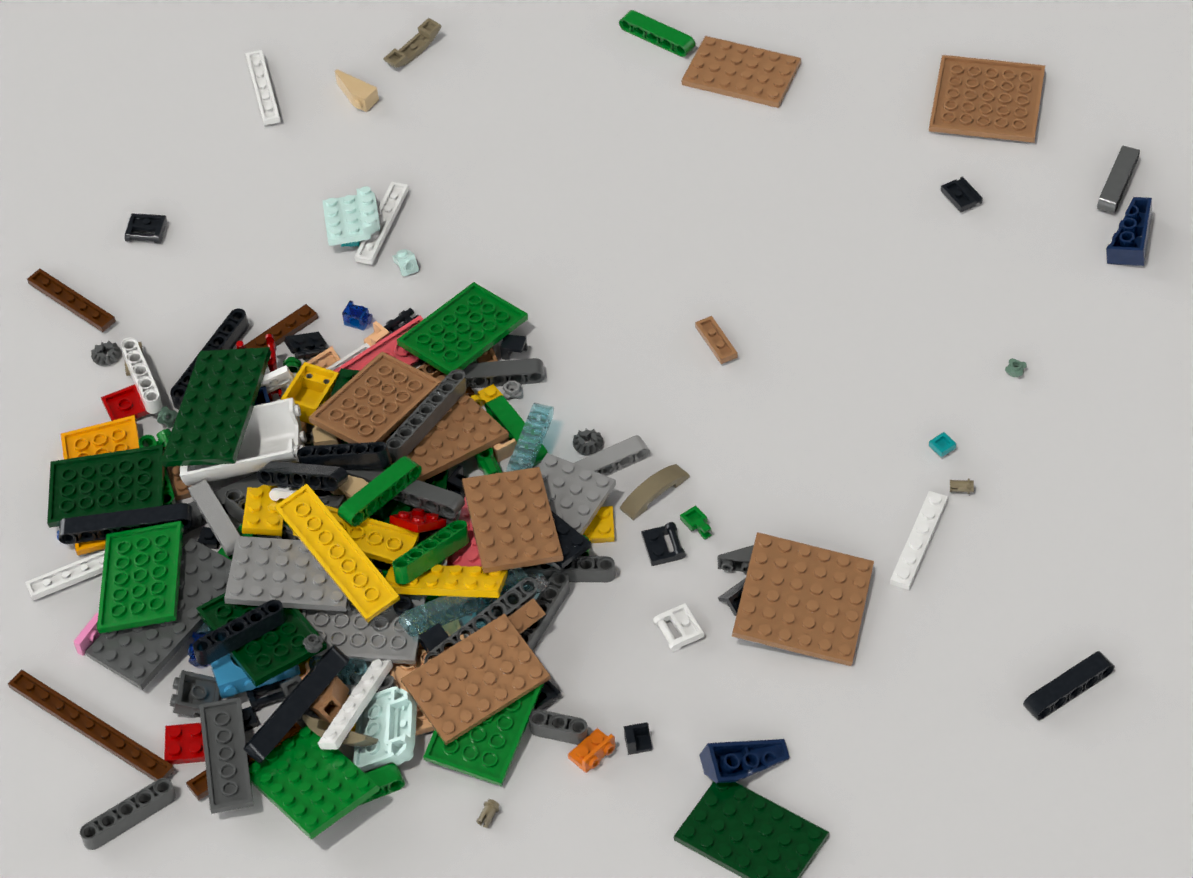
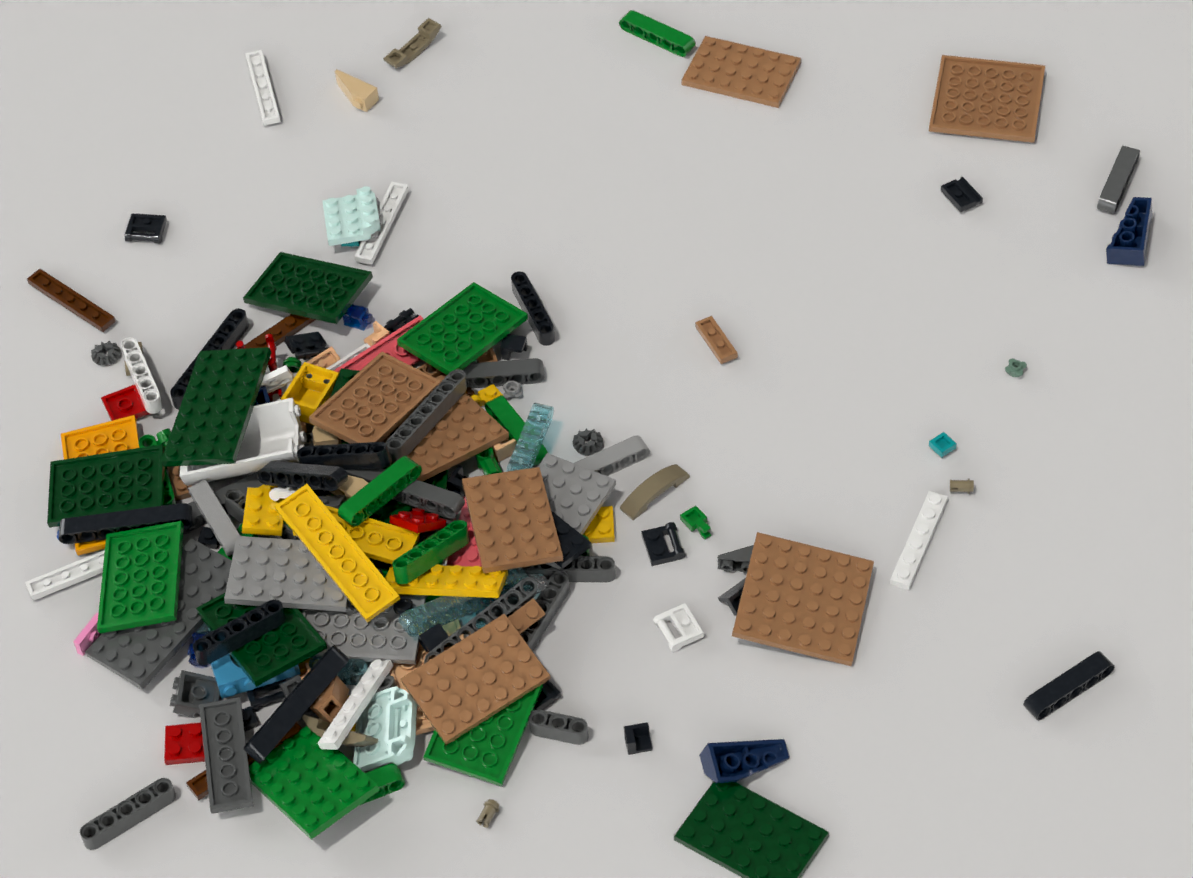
(91, 726): reddish brown plate -> none
(162, 416): sand green plate -> none
(308, 287): none -> dark green plate
(313, 643): dark grey plate -> none
(406, 261): light aqua bracket -> none
(531, 304): none -> black beam
(592, 750): orange bracket -> none

